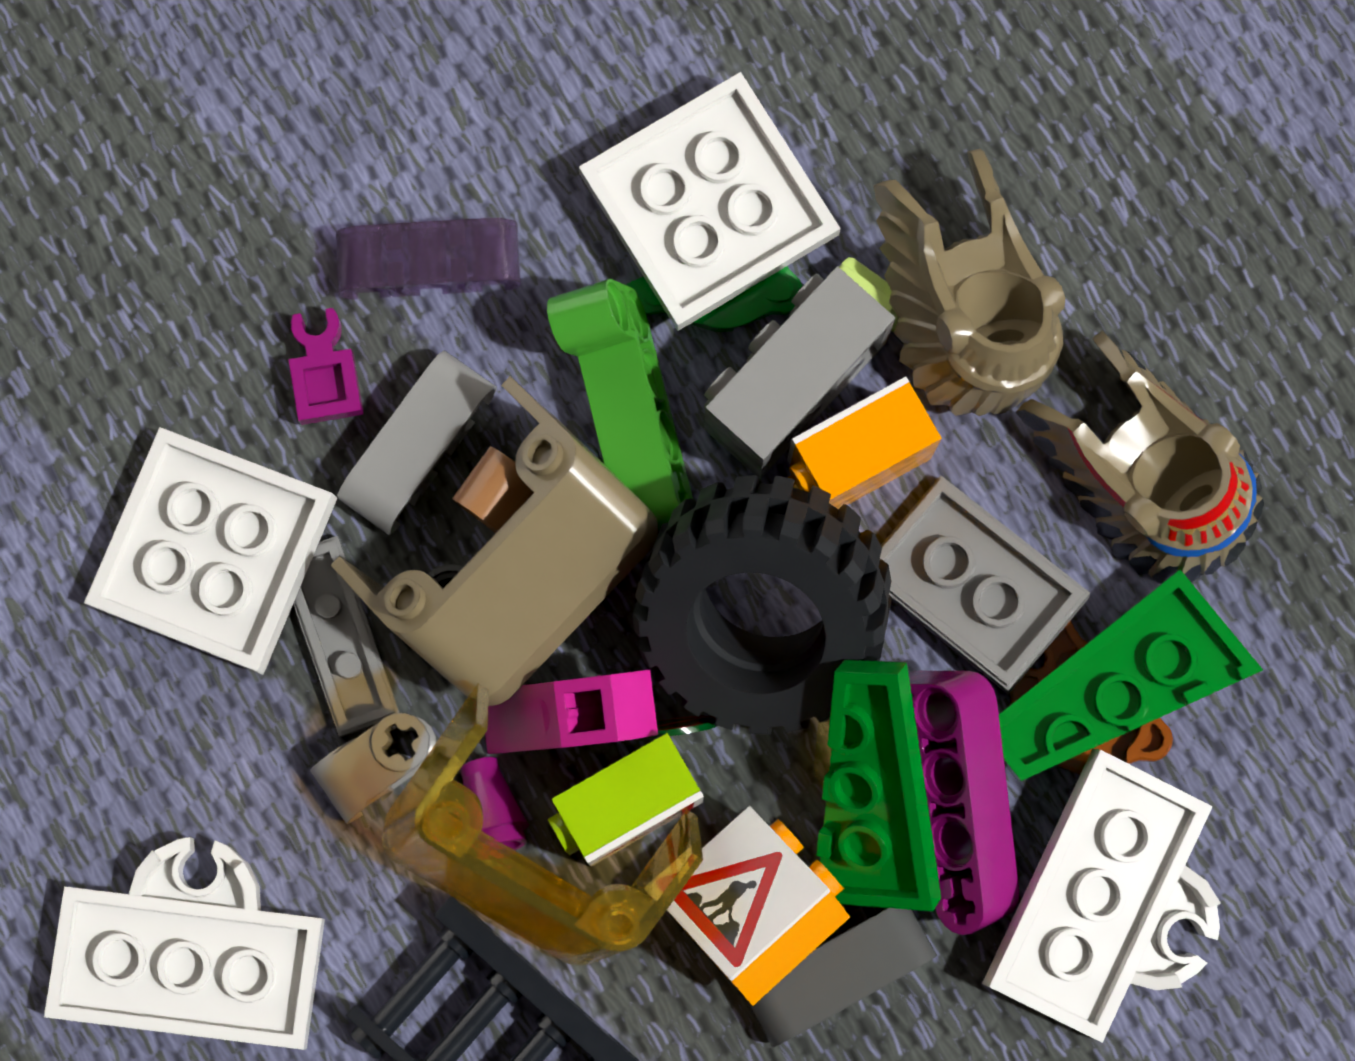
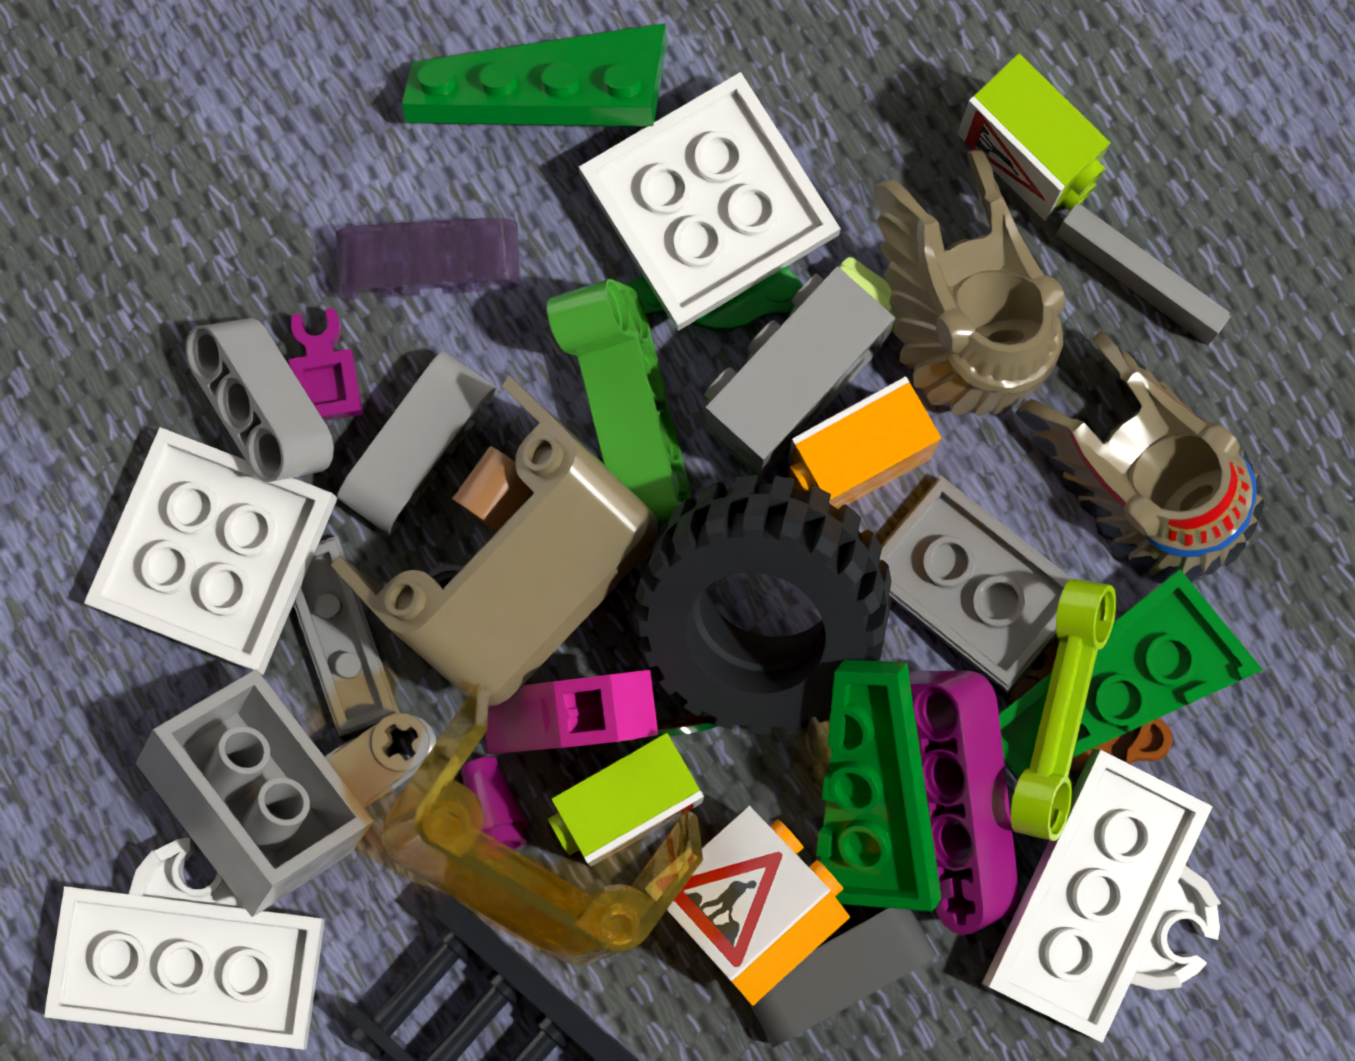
(253, 792): none -> light grey brick
(259, 399): none -> light grey beam
(565, 81): none -> green wing
(1035, 138): none -> lime piece
(1044, 790): none -> lime piece
(1143, 274): none -> light grey tile

